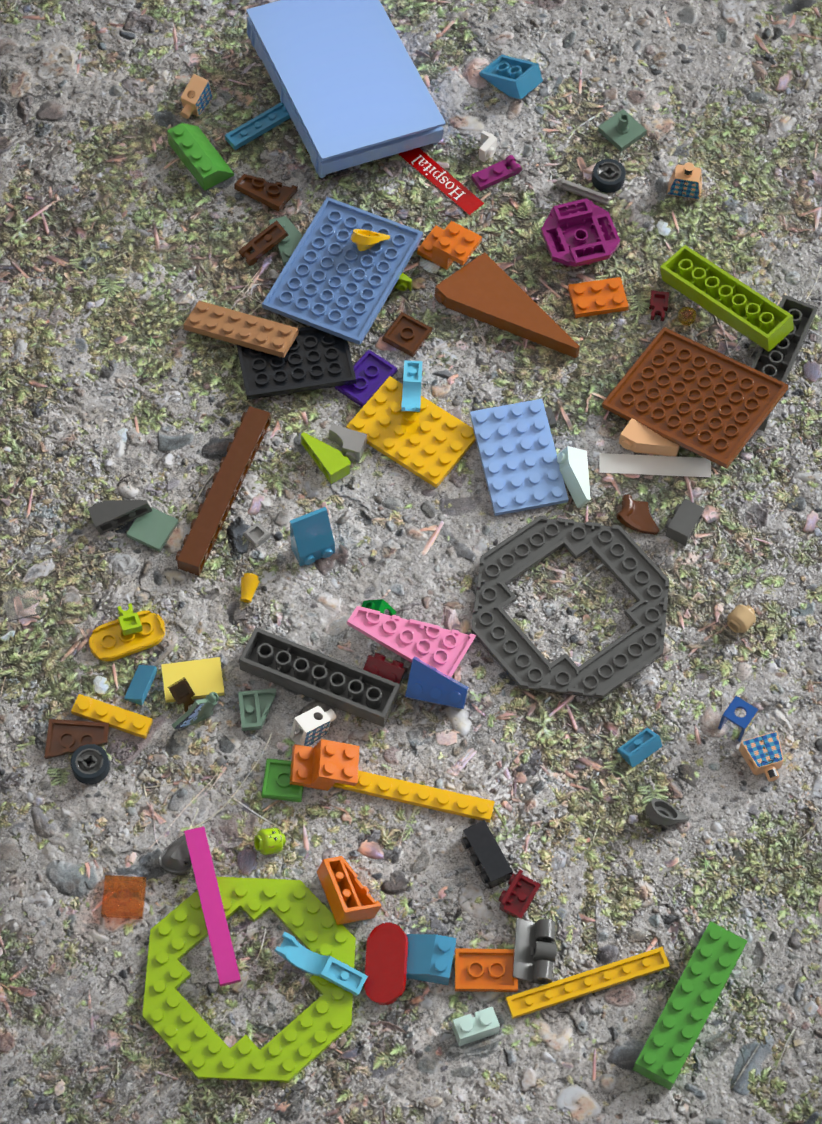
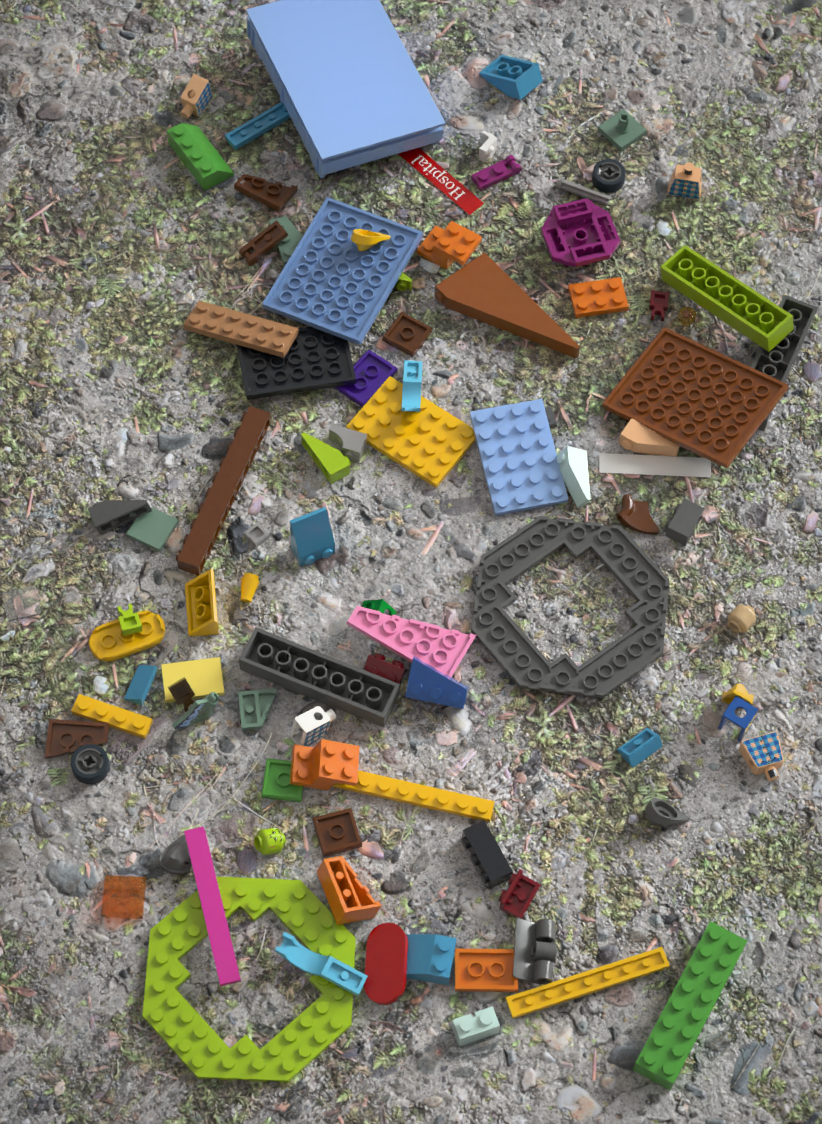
(201, 605): none -> yellow slope
(337, 832): none -> reddish brown tile
(739, 691): none -> yellow piece

